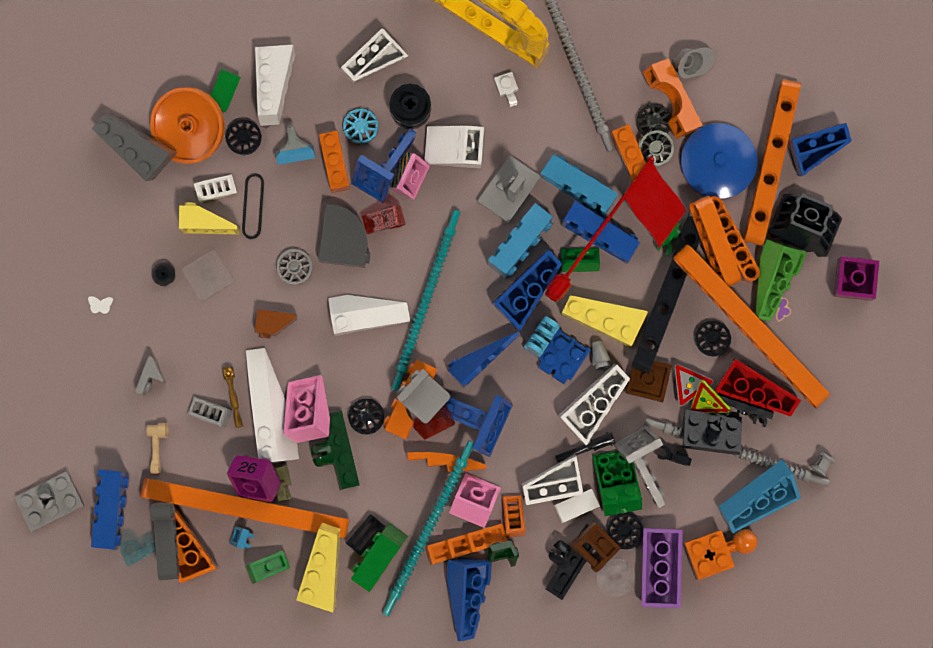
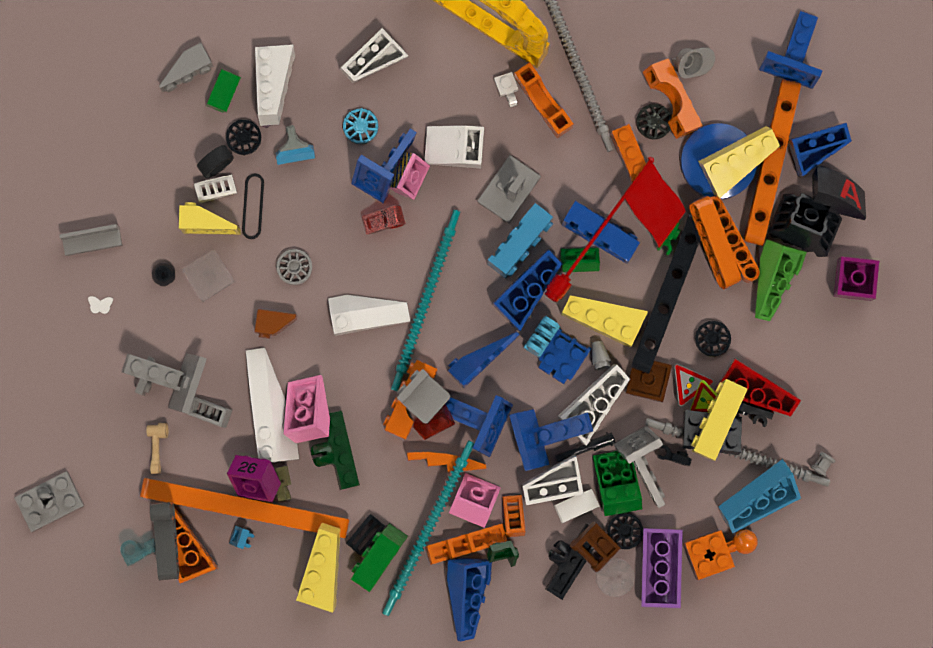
(91, 239): none -> light grey panel
(109, 509): blue wedge -> none
(134, 146): dark grey wedge -> none
(183, 381): none -> light grey piece
(188, 124): orange dish -> none
(191, 63): none -> light grey slope
(215, 161): none -> black tyre
(228, 373): pearl gold piece -> none
(267, 567): green plate -> none
(334, 161): orange arch -> none
(343, 238): dark grey brick -> none
(366, 416): black wheel -> none
(410, 95): black wheel -> none
(533, 439): none -> blue piece
(539, 96): none -> orange arch
(579, 185): dark azure wedge -> none
(656, 147): pearl dark grey wheel -> none
(719, 420): none -> light yellow wedge
(735, 161): none -> light yellow wedge
(751, 326): orange beam -> none
(783, 310): medium lavender sticker -> none
(791, 65): none -> blue piece
(838, 193): none -> black slope

